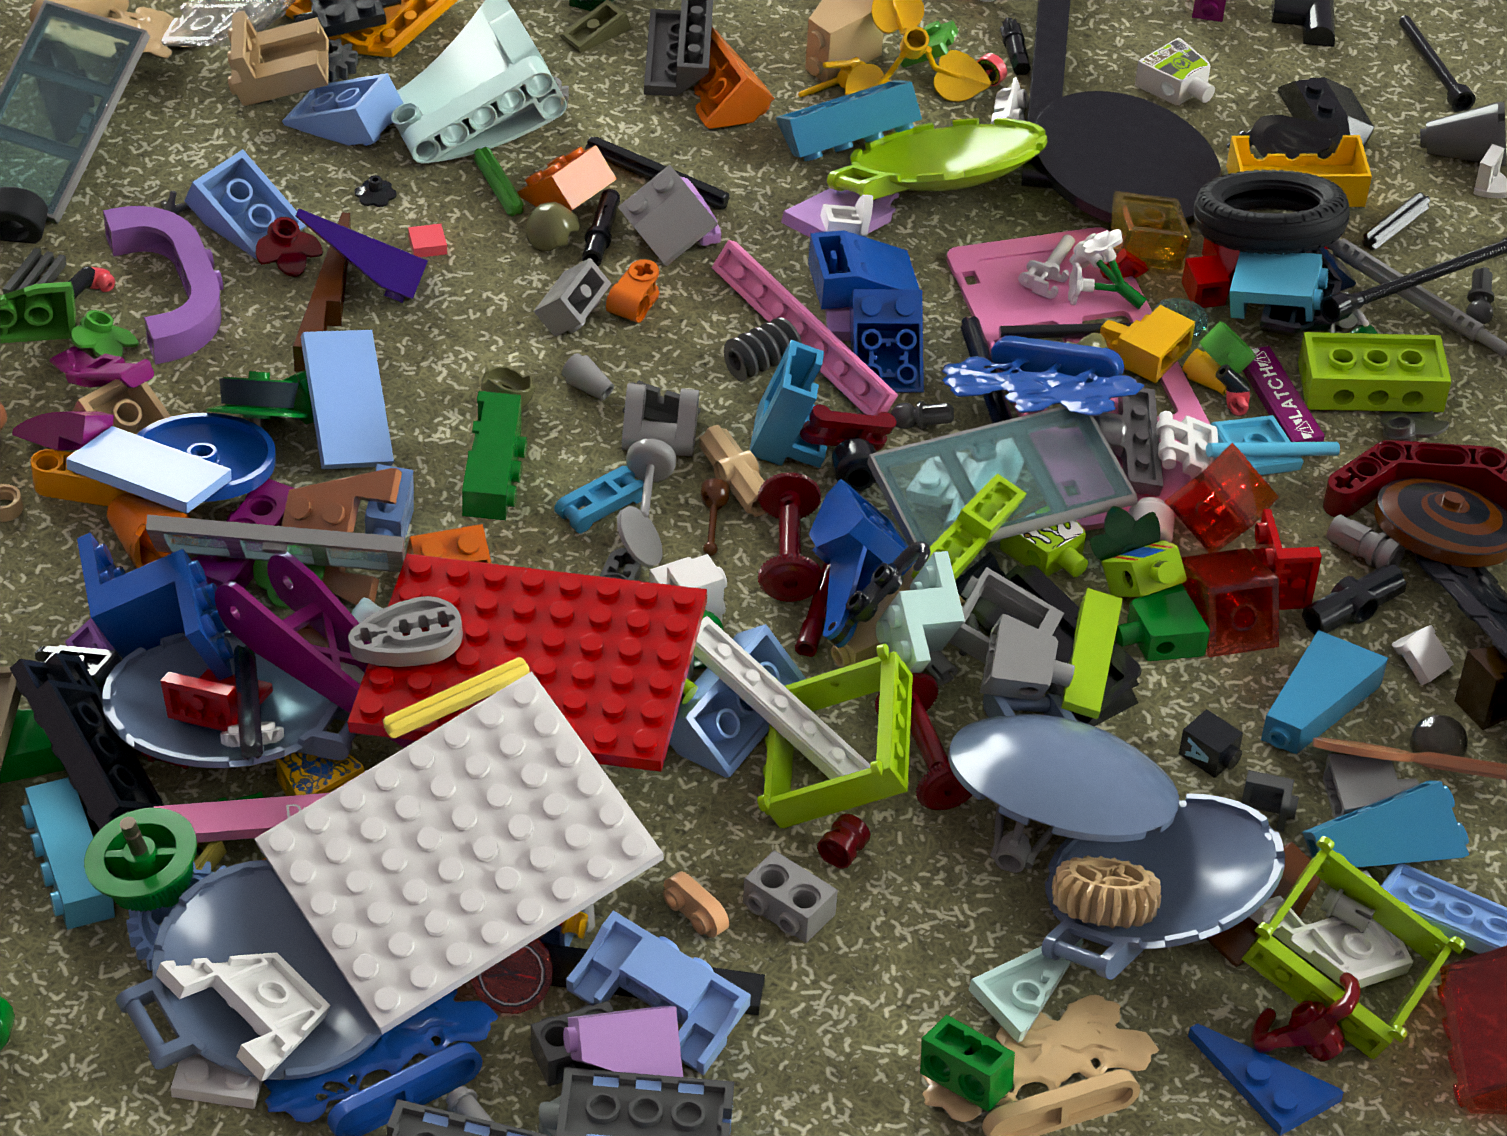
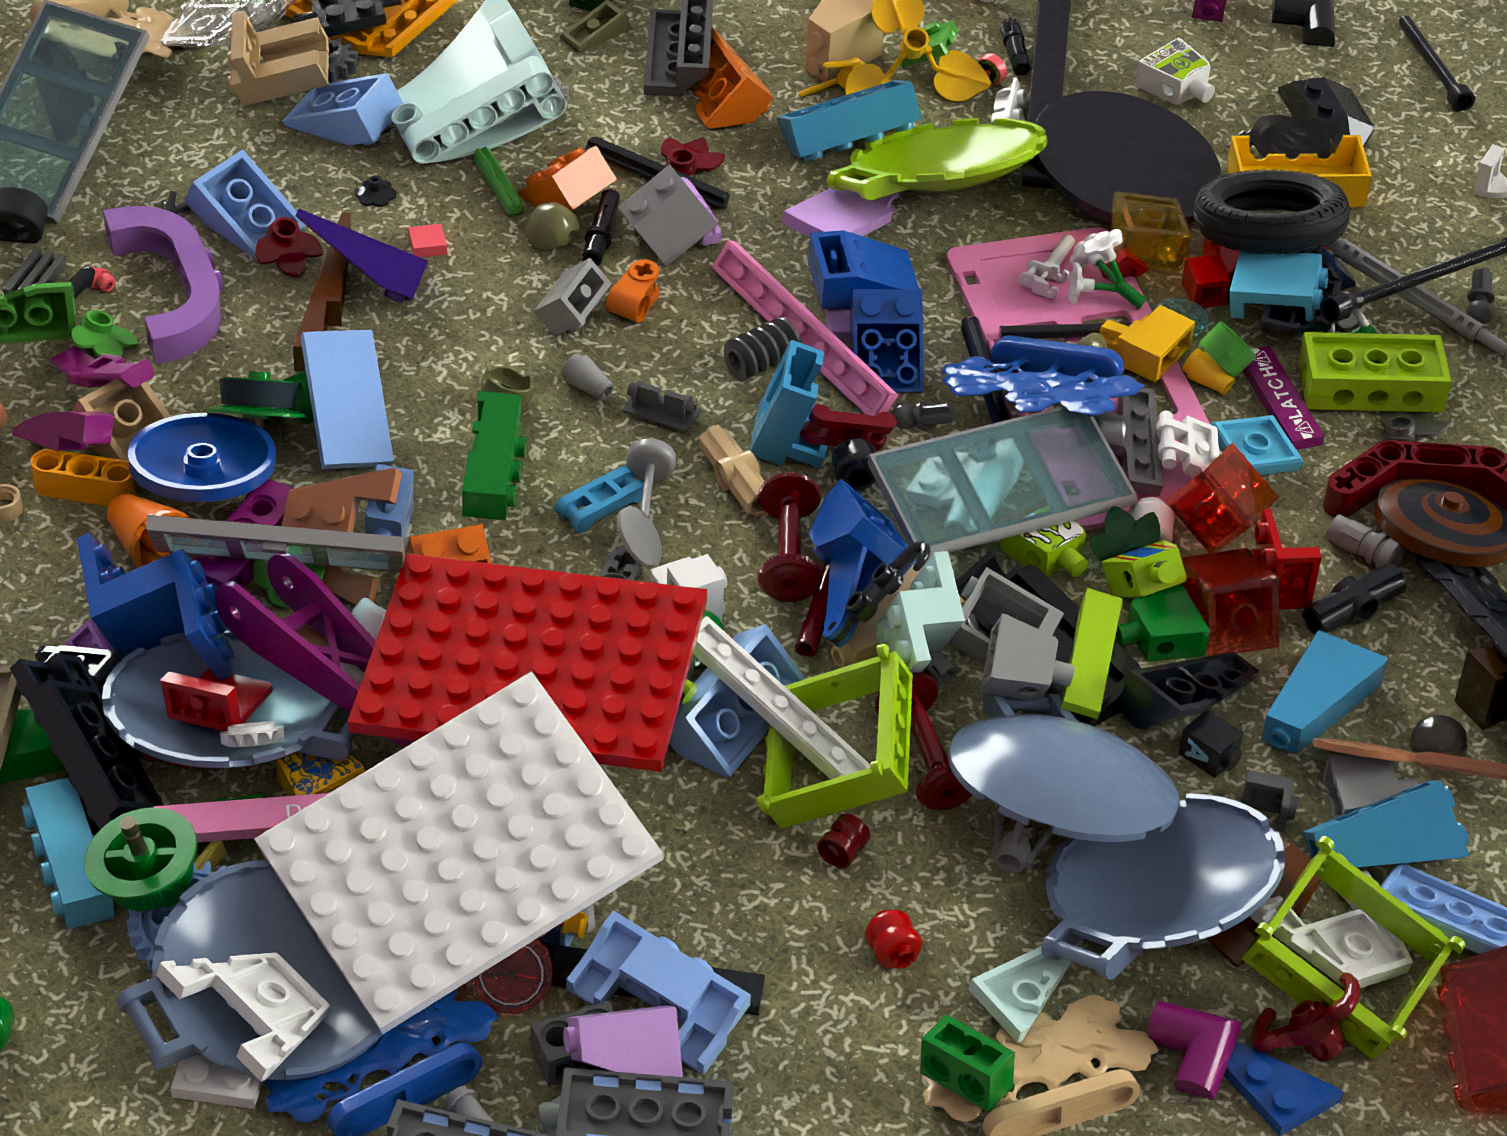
(149, 469): tile -> none
(248, 703): black axle -> none
(393, 649): light grey piece -> none
(454, 698): light yellow axle -> none
(678, 436): light grey connector -> none
(691, 156): none -> dark red plate
(696, 904): light nougat plate -> none
(713, 495): reddish brown hinge -> none
(789, 896): light grey brick -> none
(849, 218): white tile -> none
(893, 939): none -> red piece
(978, 523): lime slope -> none
(1106, 891): tan gear -> none
(1182, 688): none -> black wedge
(1204, 1039): none -> magenta brick
(1236, 390): arm -> none
(1259, 449): medium azure bar -> none
(1347, 909): light grey pin -> none
(1396, 221): axle -> none
(1423, 654): white tile -> none
(1467, 133): dark grey cone -> none

